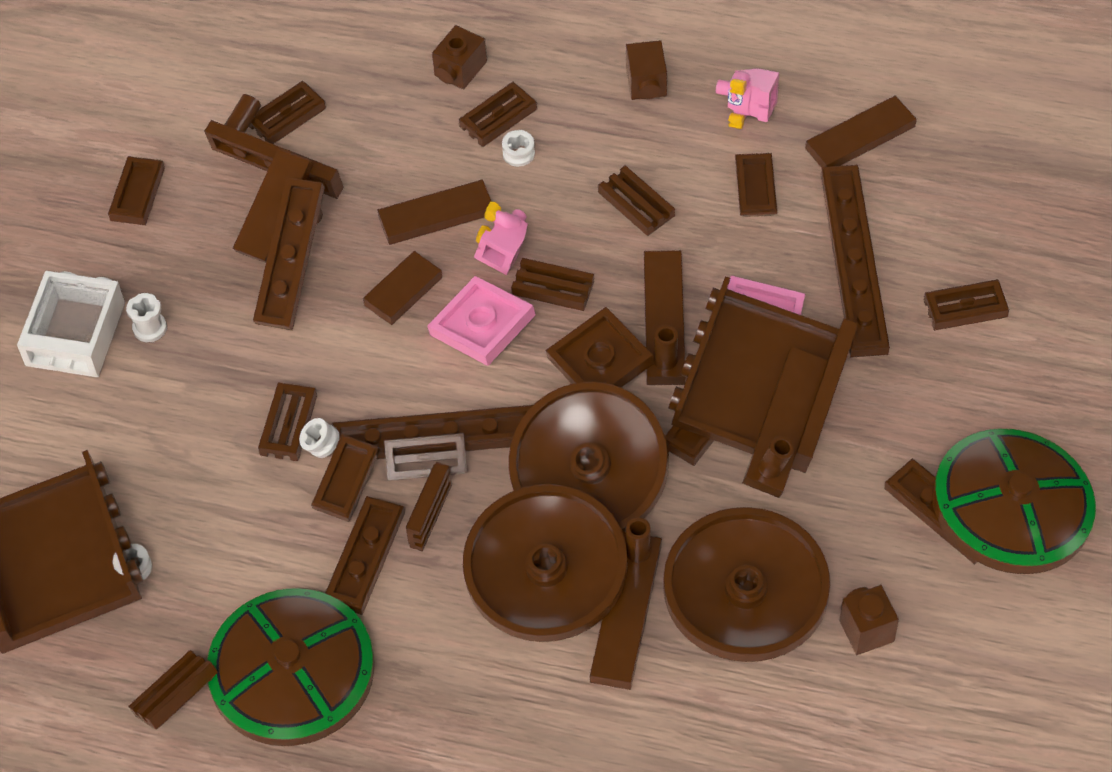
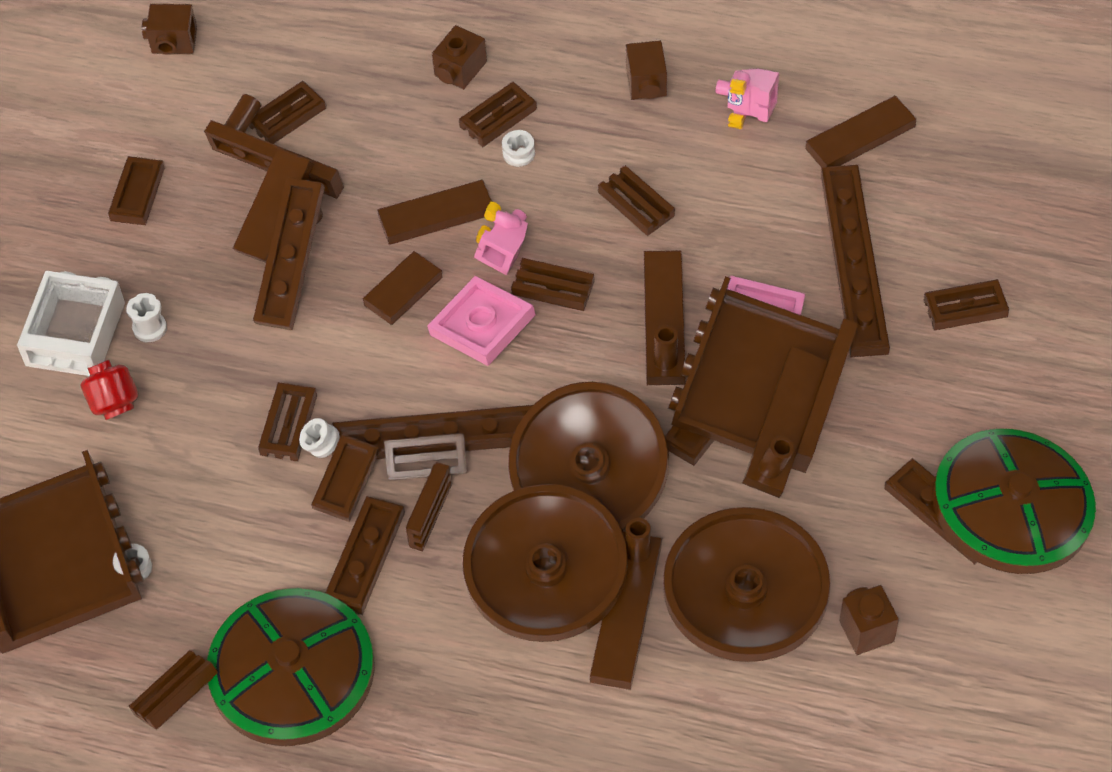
(109, 389): none -> red head
(170, 29): none -> reddish brown brick
(600, 352): reddish brown plate -> none
(756, 184): reddish brown tile -> none

